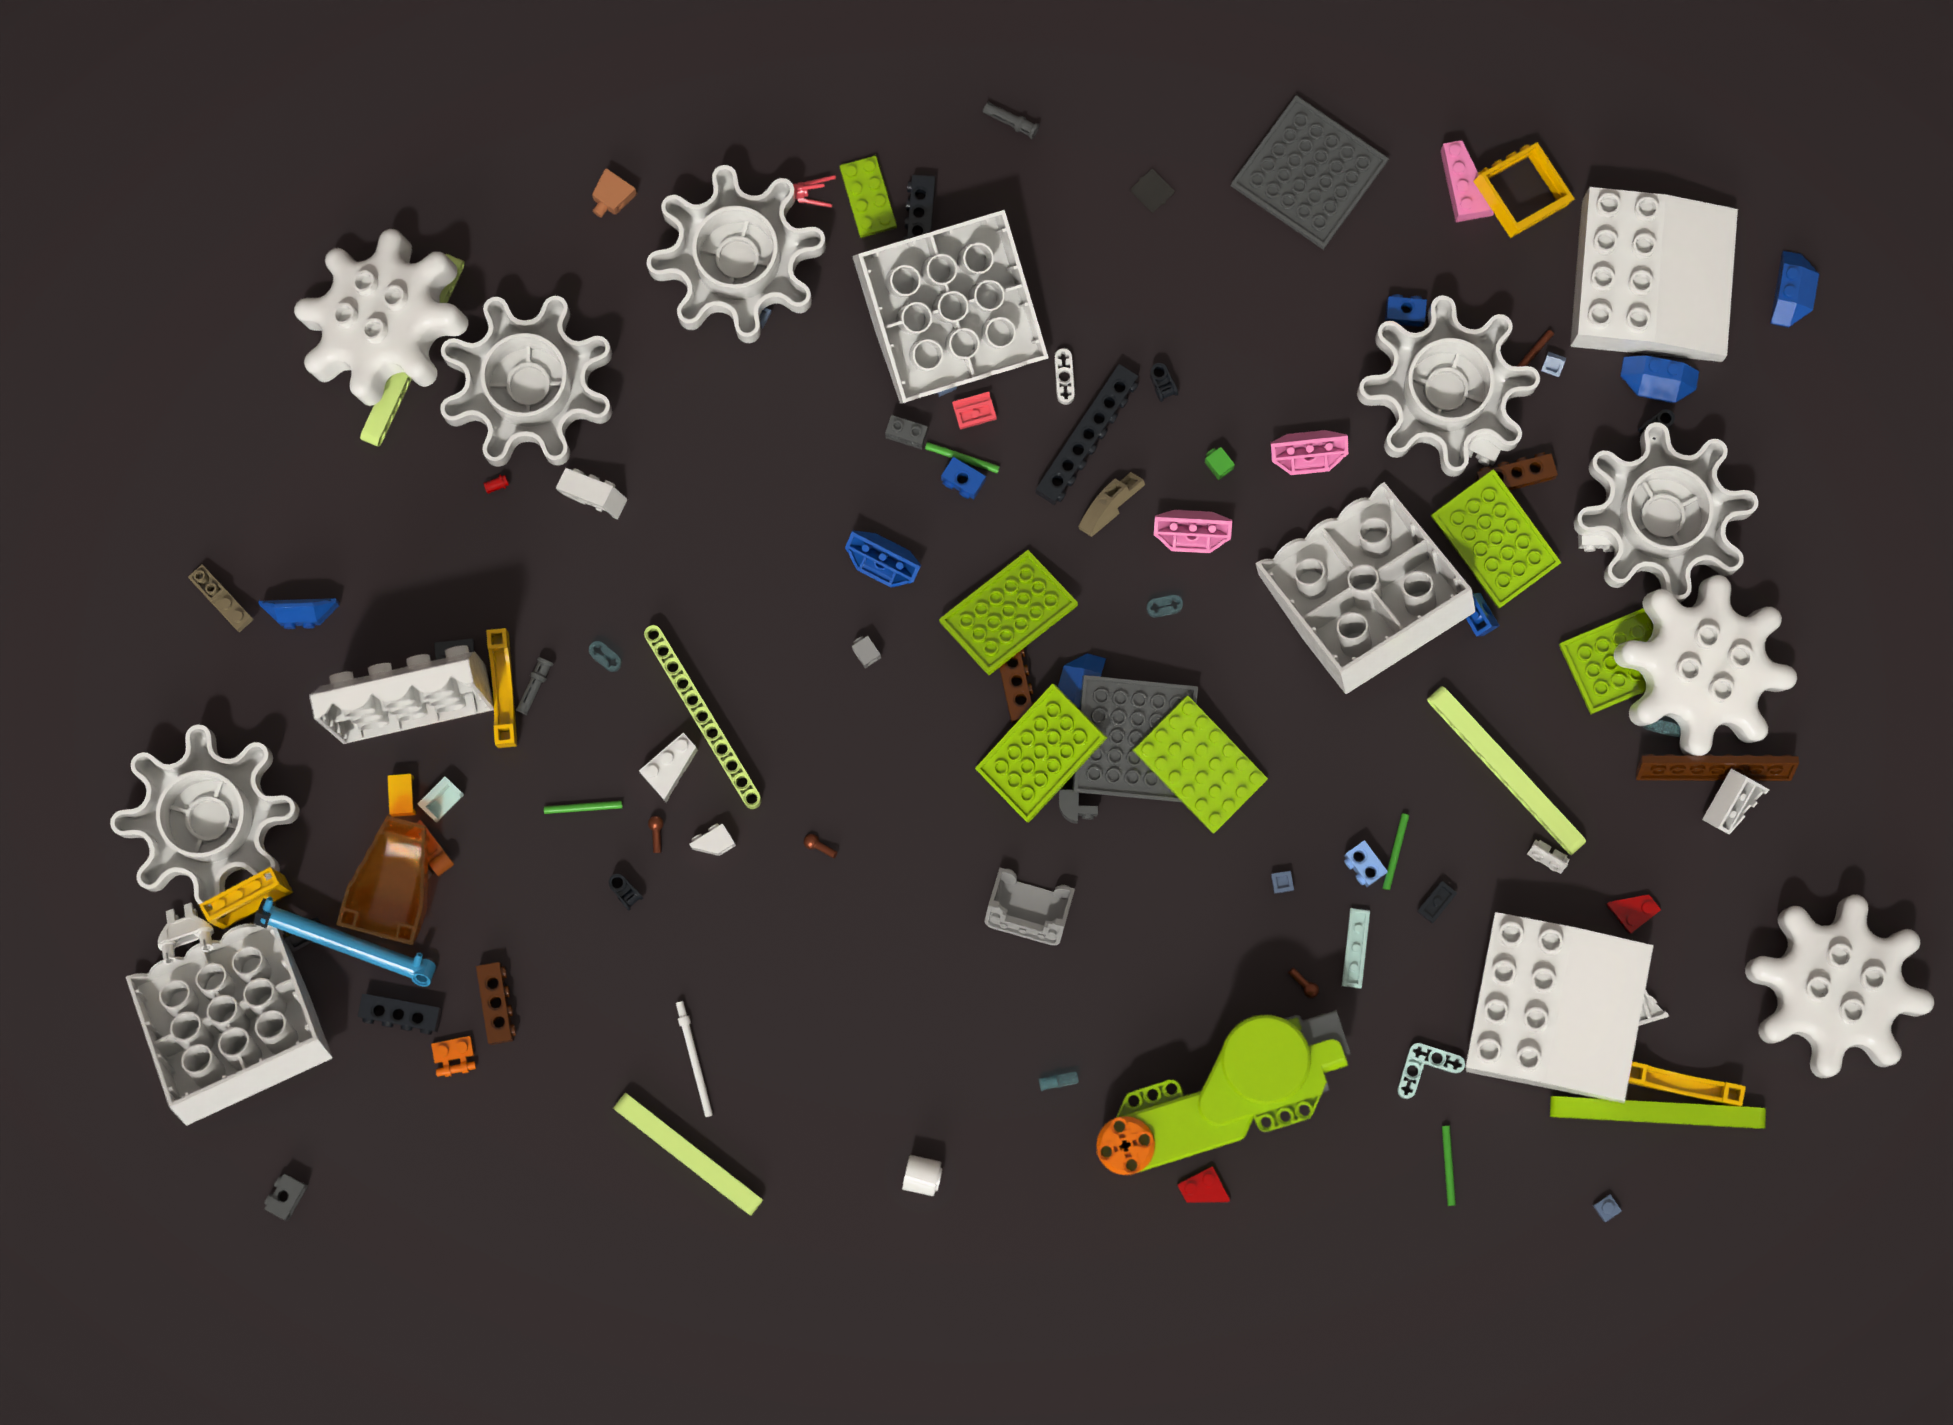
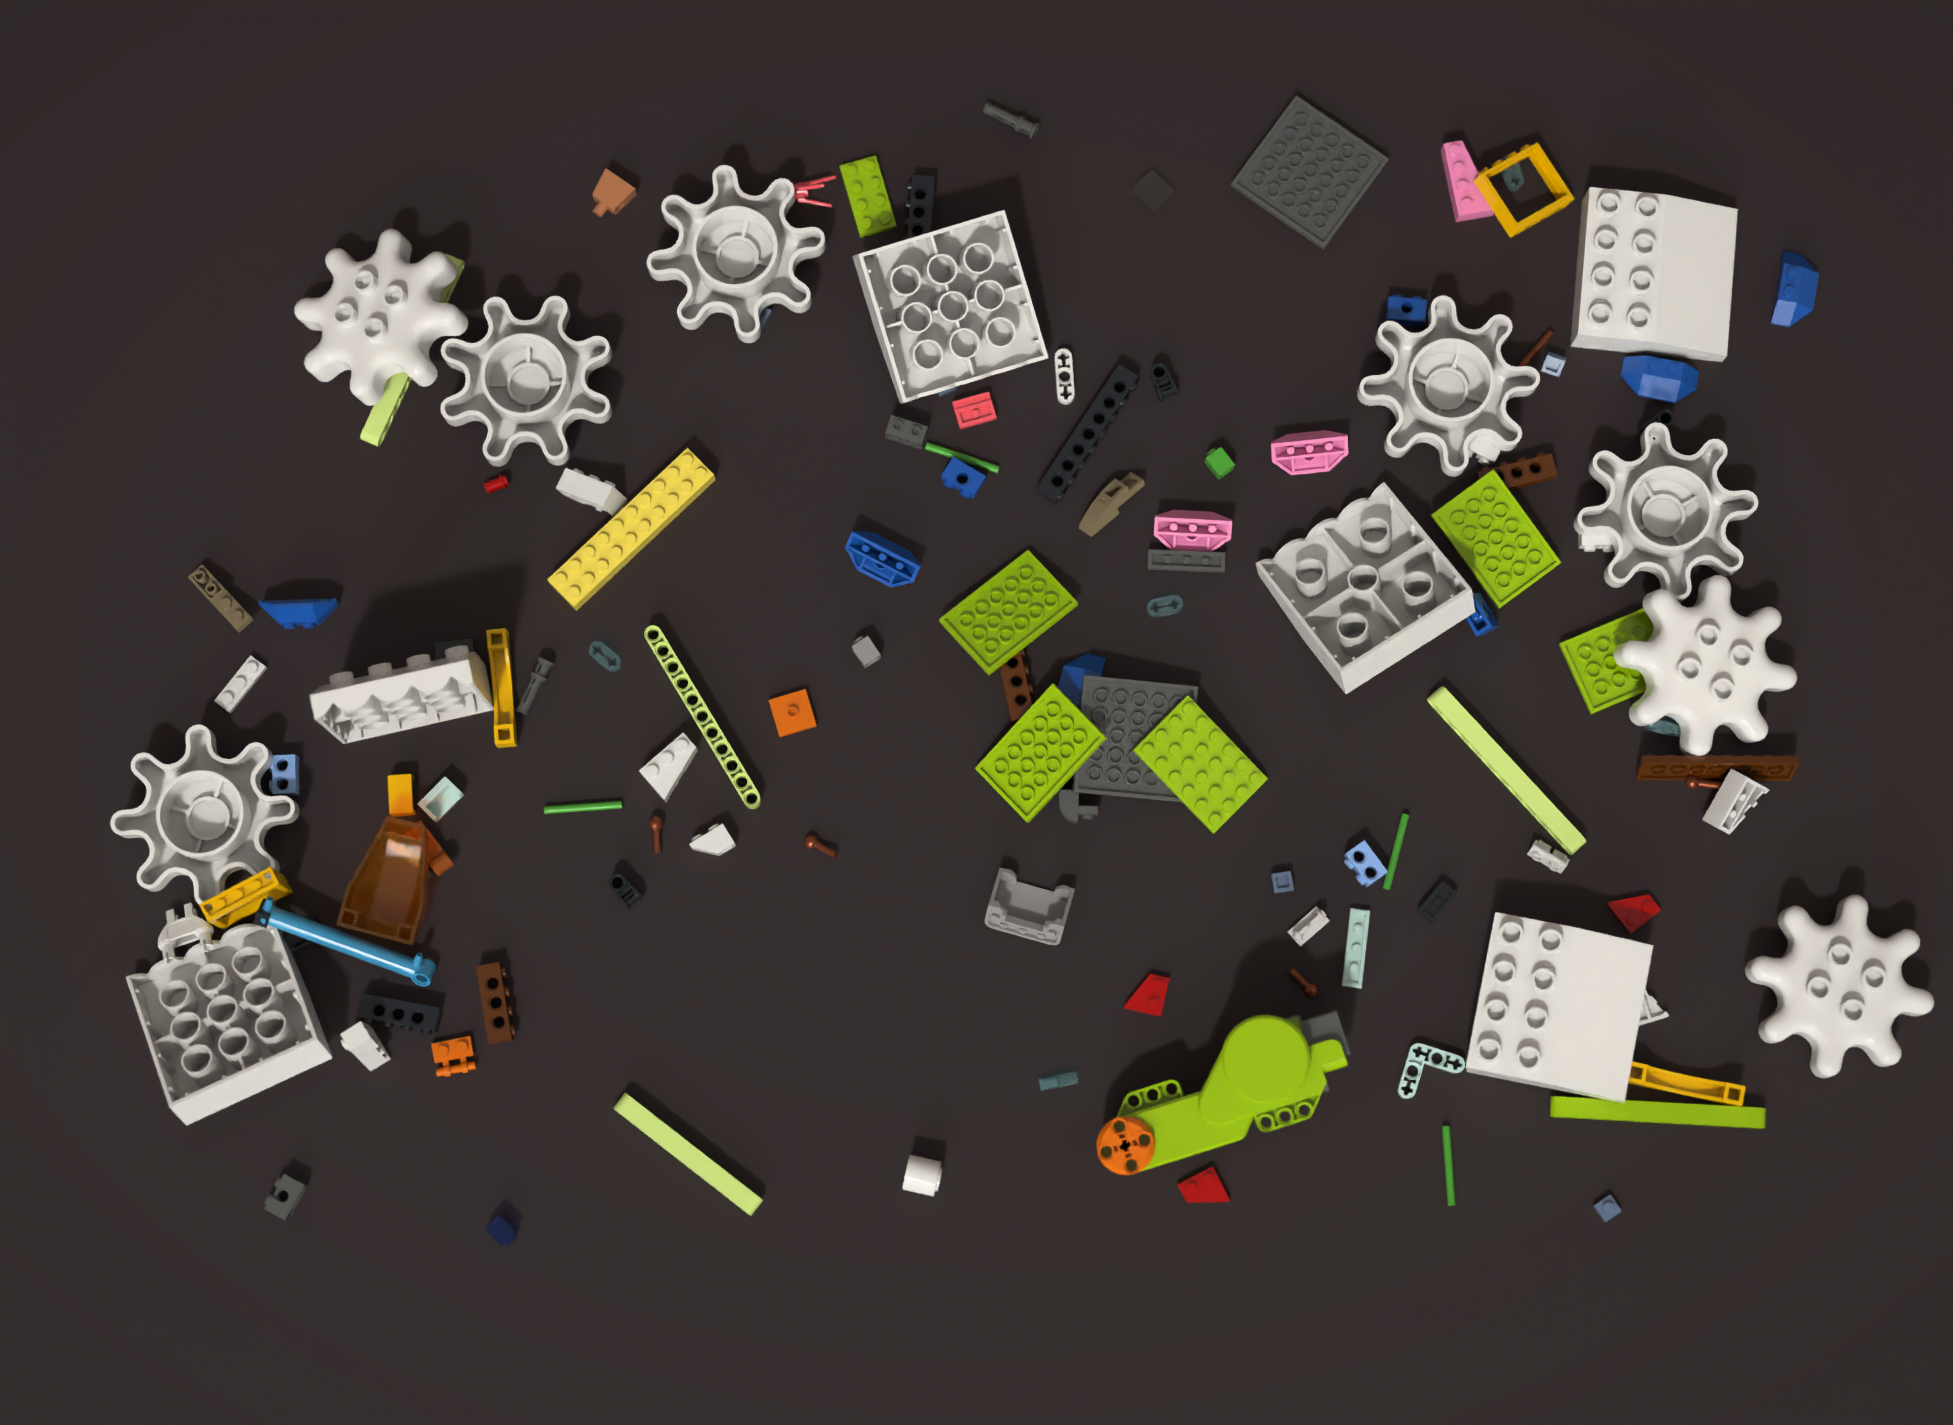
(240, 684): none -> white plate
(290, 774): none -> light blue brick
(365, 1045): none -> white wedge
(502, 1231): none -> clear blue brick
(631, 529): none -> light yellow brick
(684, 1021): white bar -> none
(792, 713): none -> orange plate
(1149, 996): none -> red wing
(1186, 561): none -> dark grey plate
(1308, 926): none -> white hinge
(1516, 171): none -> clear light blue beam
(1693, 782): none -> copper bar

